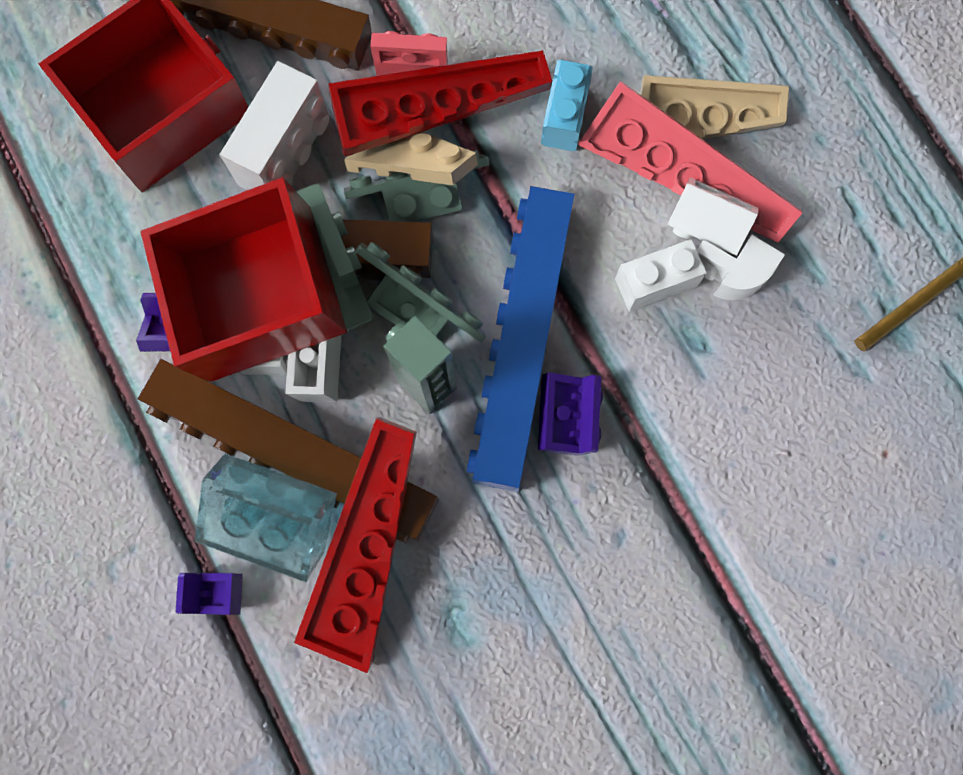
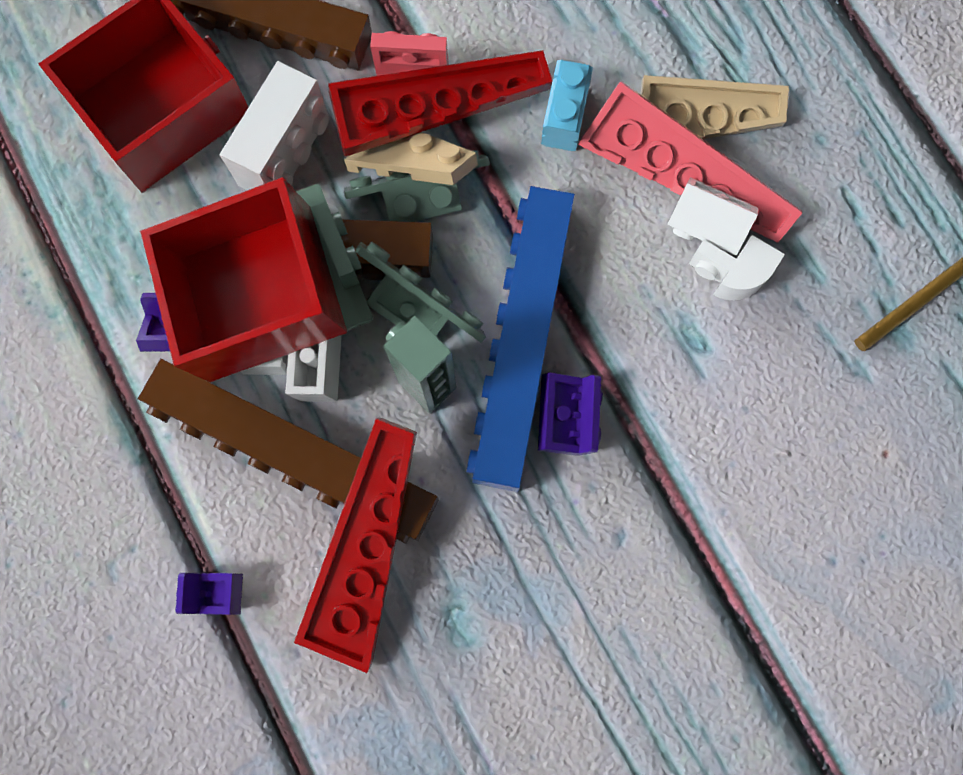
(264, 517): clear light blue brick -> none
(660, 275): white brick -> none

